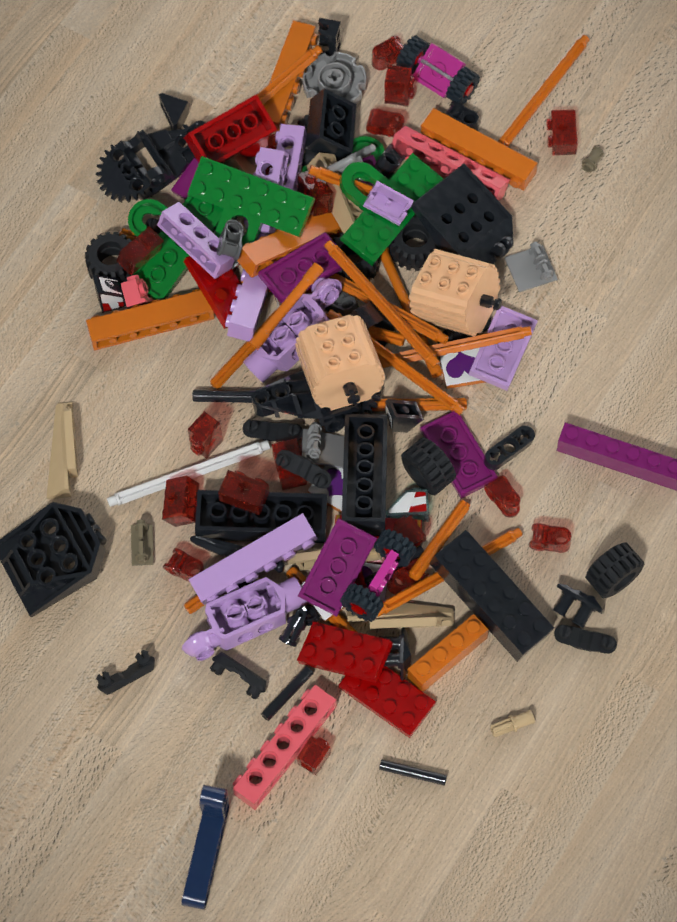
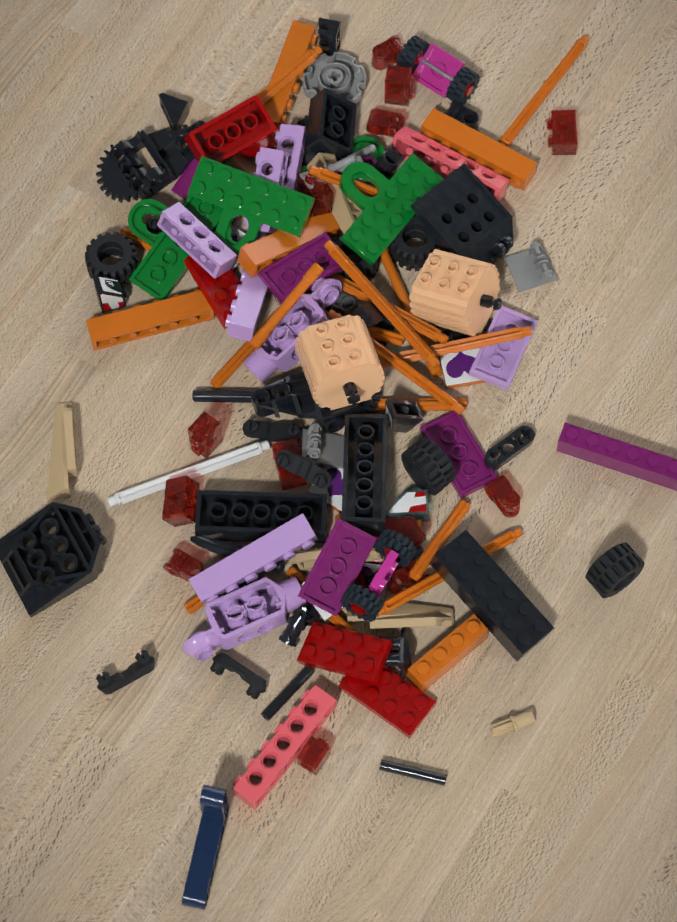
(135, 291): coral brick -> none
(140, 250): clear red brick -> none
(142, 543): dark tan hinge -> none
(231, 240): dark grey piece -> none
(250, 499): clear red brick -> none
(388, 203): lavender hinge -> none
(548, 538): clear red piece -> none
(585, 639): black piece -> none
(588, 602): black connector -> none
(590, 163): dark tan pin -> none

